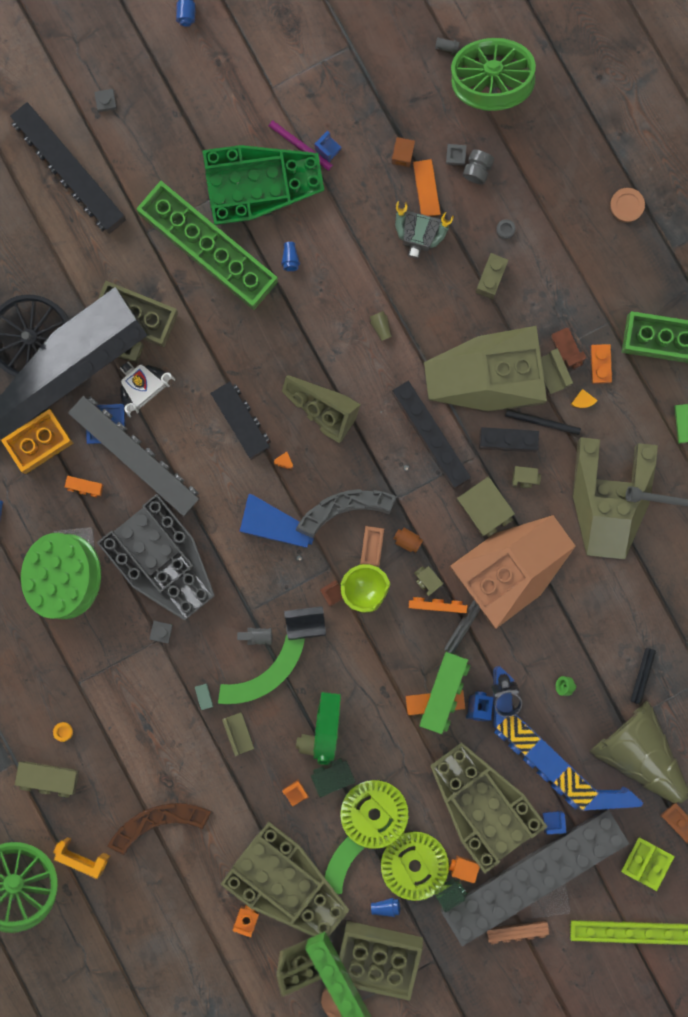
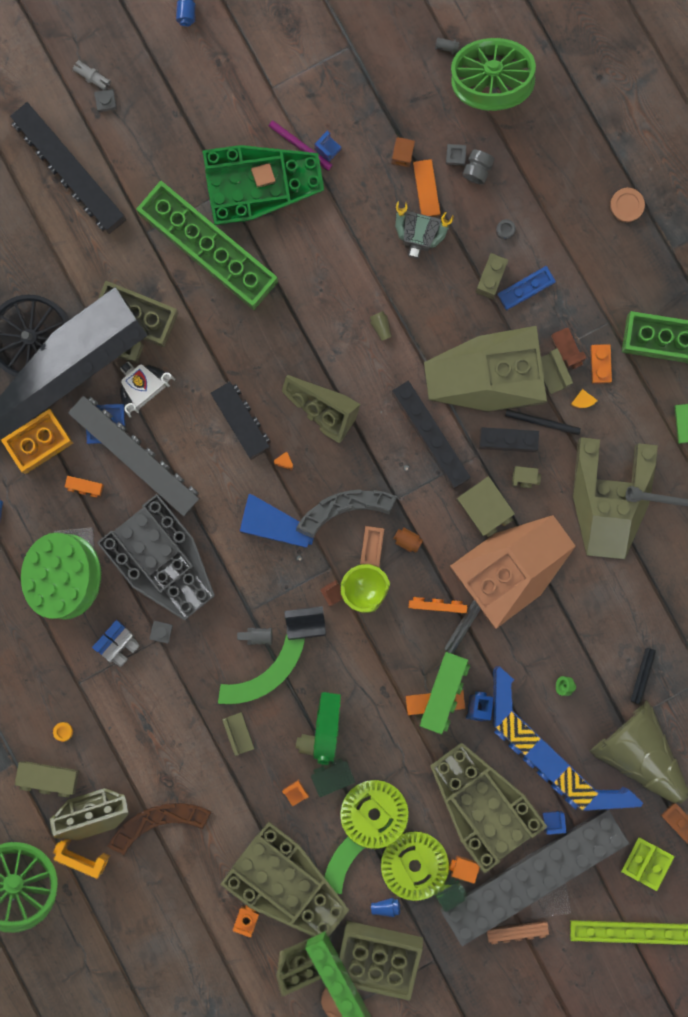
(89, 815): none -> olive wedge
(91, 75): none -> light grey pin
(110, 649): none -> light grey hips
(204, 696): sand green piece -> none
(263, 175): none -> nougat tile
(290, 257): blue cone -> none
(427, 580): olive brick -> none
(505, 686): black piece -> none
(526, 288): none -> blue tile

